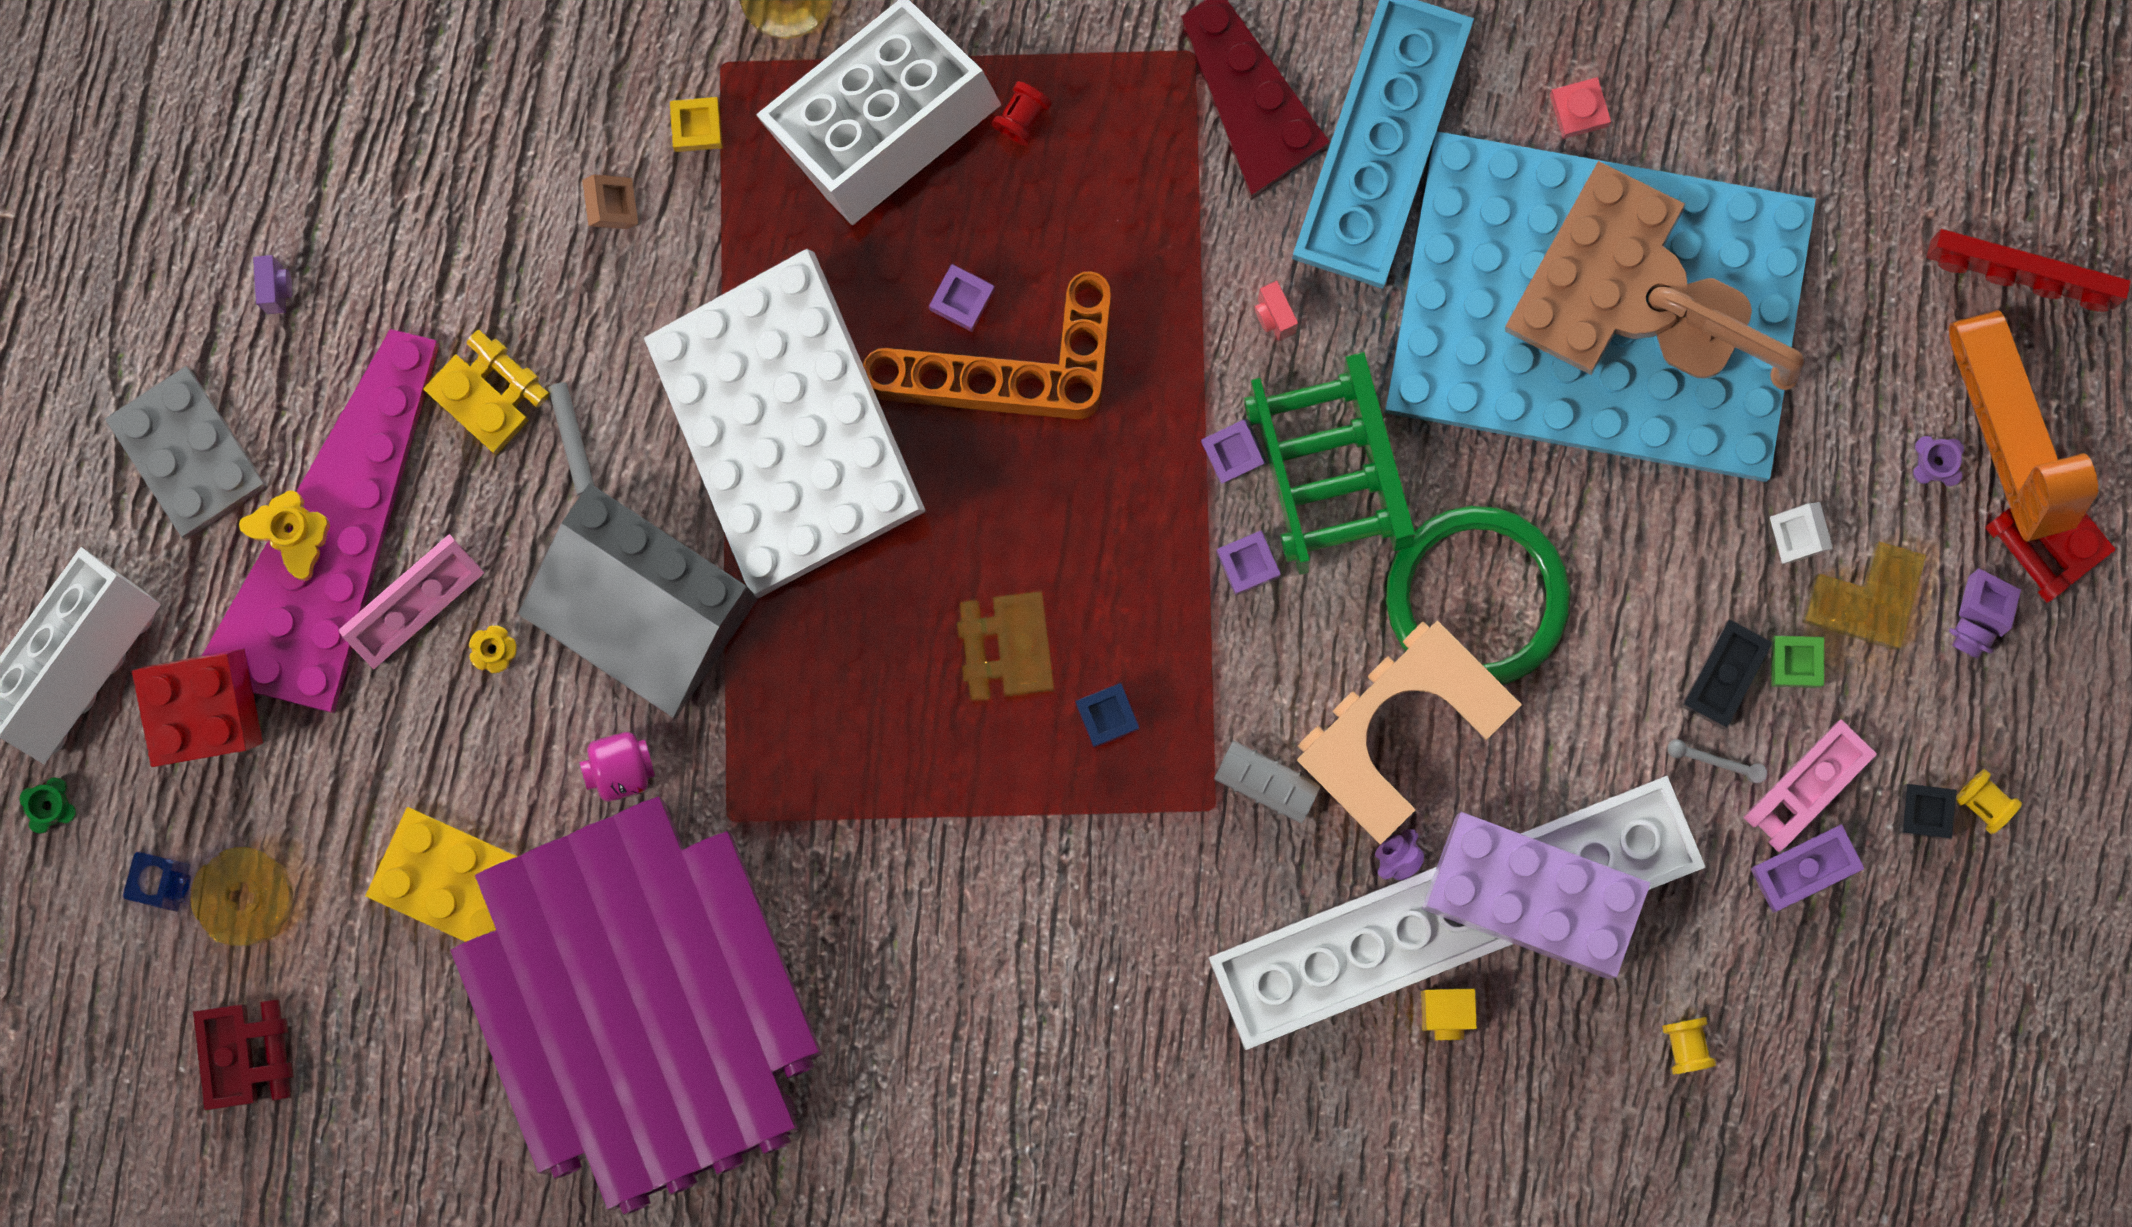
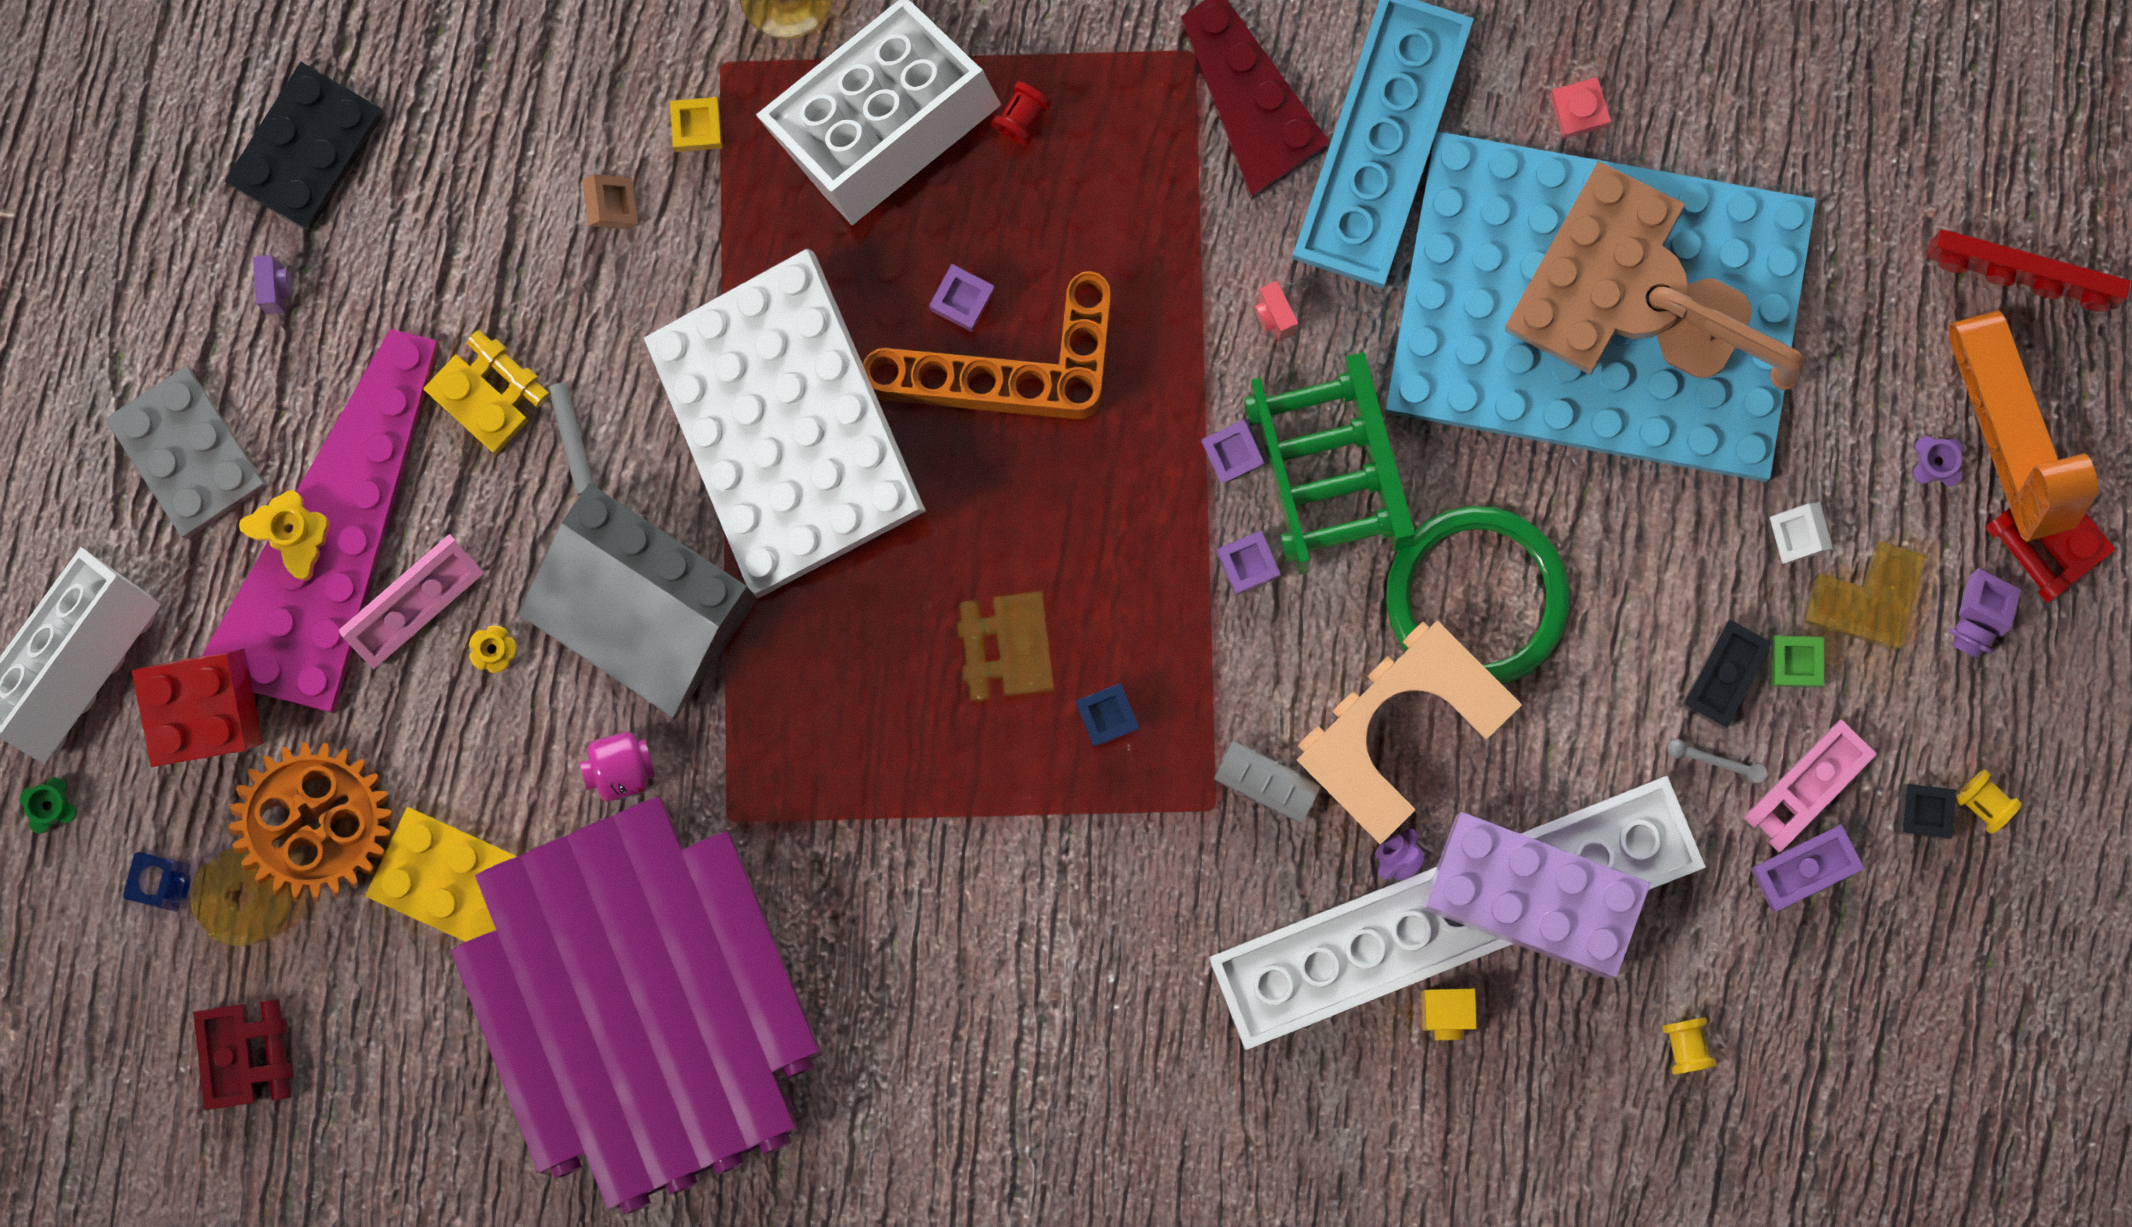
(284, 787): none -> orange gear
(304, 147): none -> black plate

